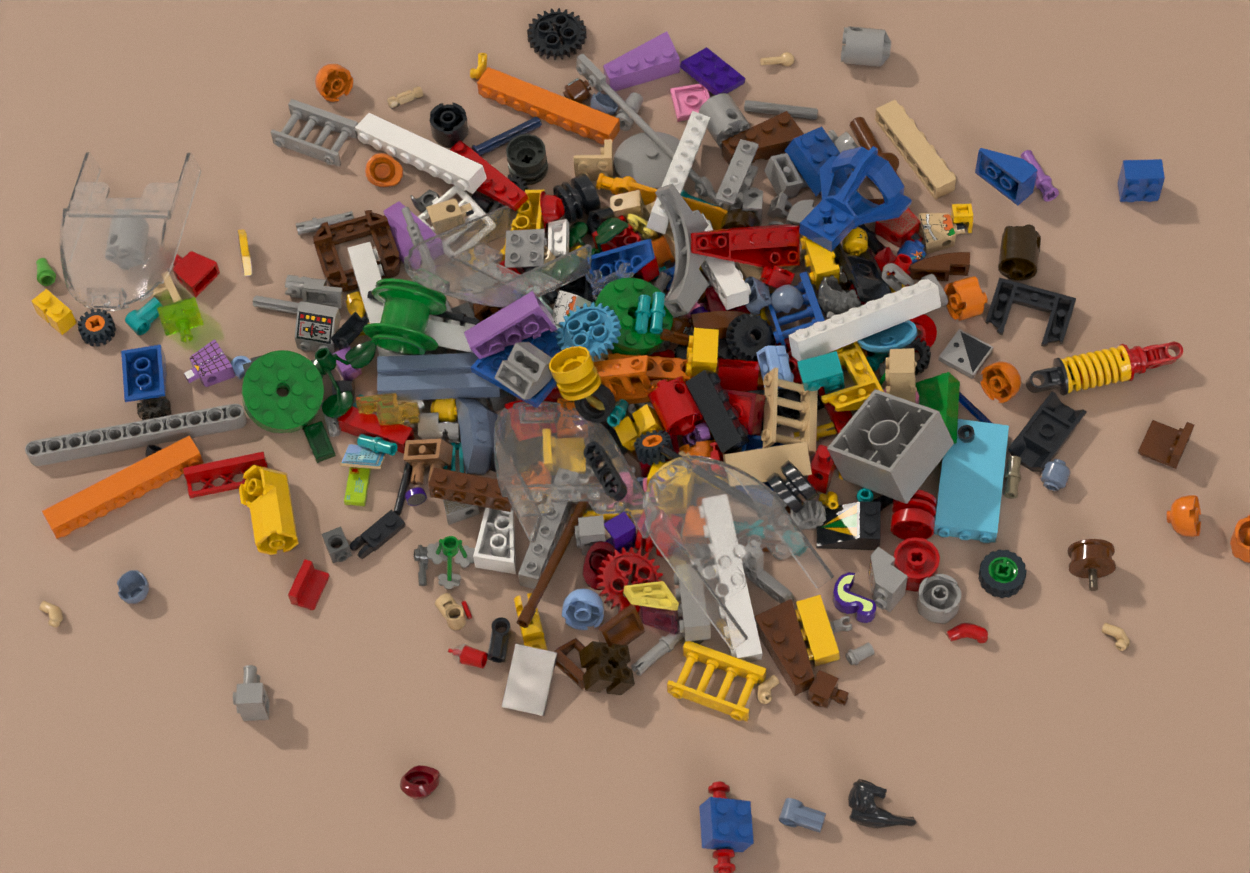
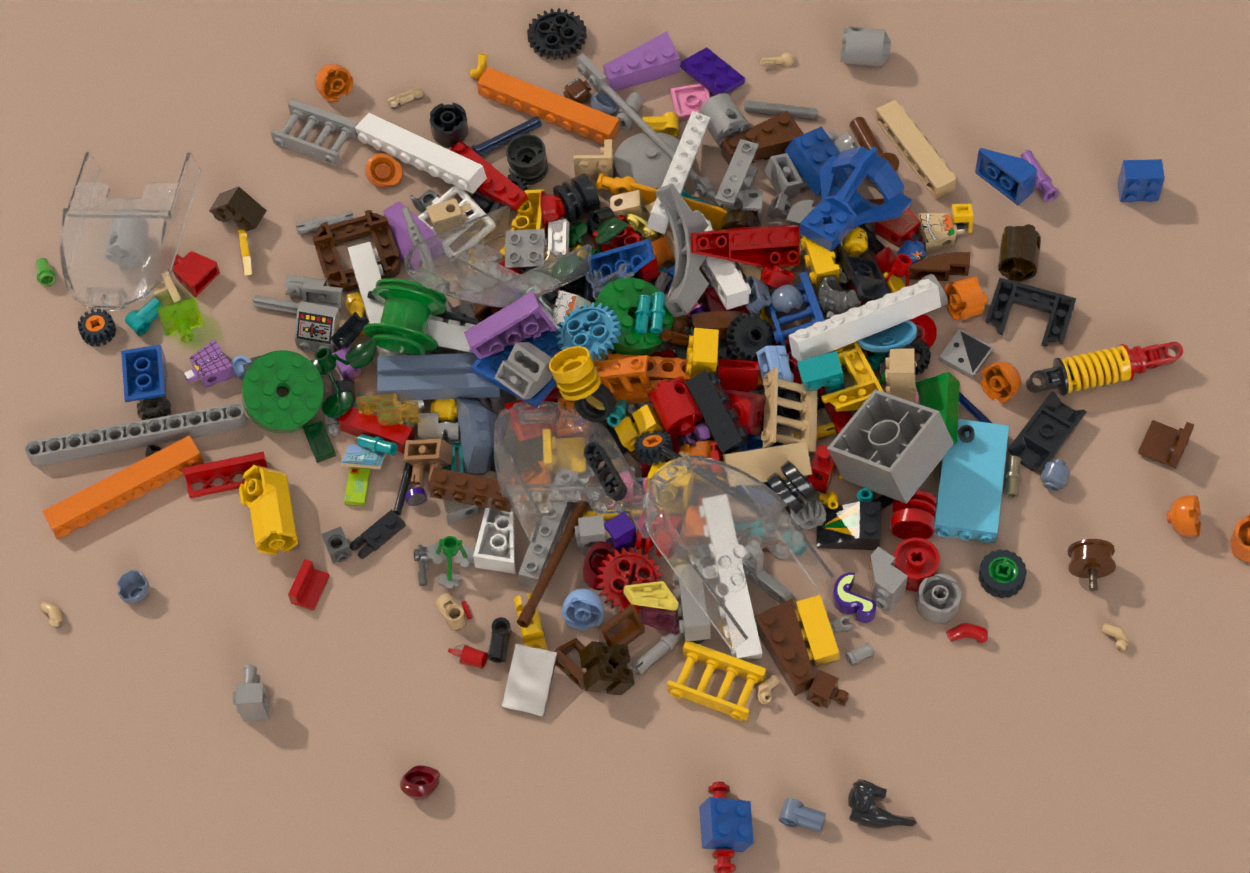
(54, 311): yellow piece -> none
(238, 206): none -> dark brown brick
(666, 124): none -> yellow piece
(898, 279): light grey beam -> none

